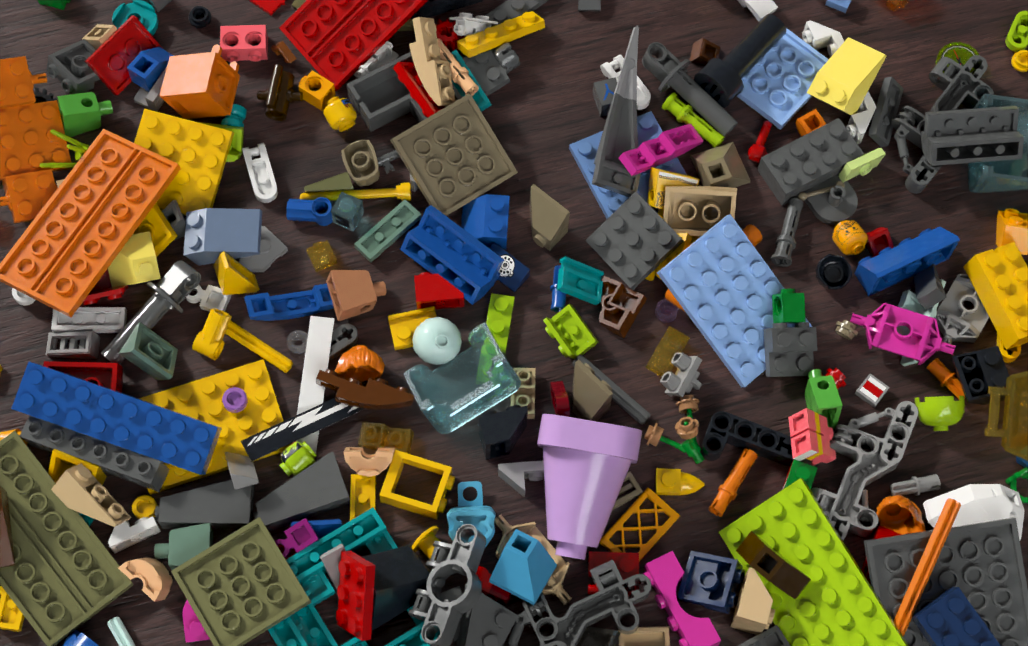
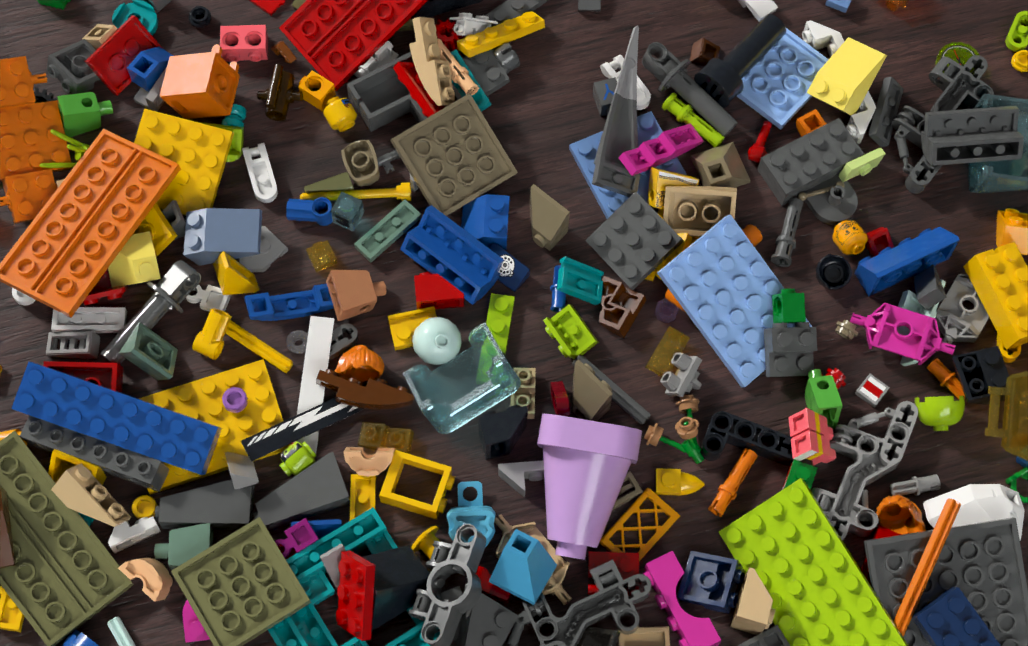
(772, 565): dark brown slope -> none

